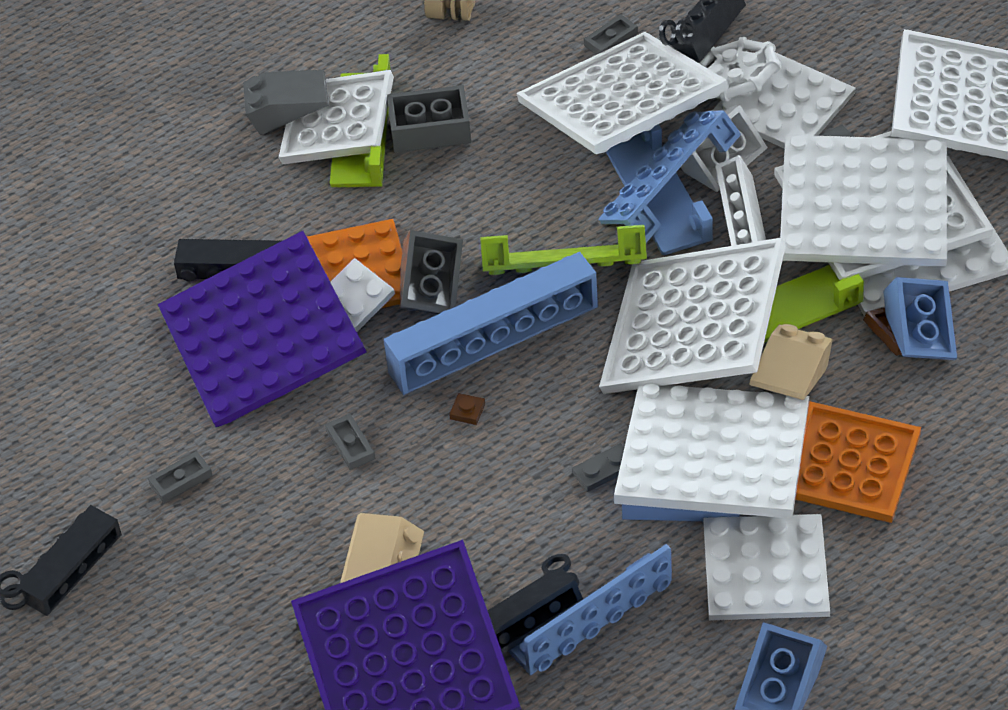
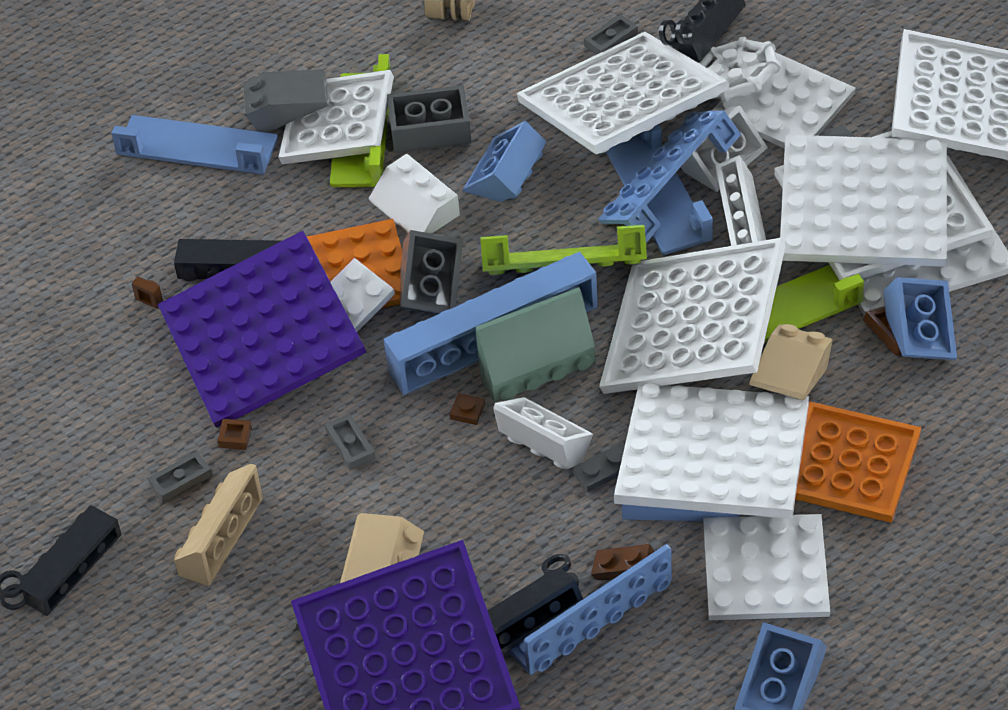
(147, 292): none -> reddish brown plate
(195, 144): none -> medium blue bracket
(220, 526): none -> tan slope
(234, 434): none -> reddish brown plate
(414, 197): none -> white slope
(506, 163): none -> medium blue slope
(535, 345): none -> sand green slope
(542, 431): none -> white slope
(615, 561): none -> reddish brown plate

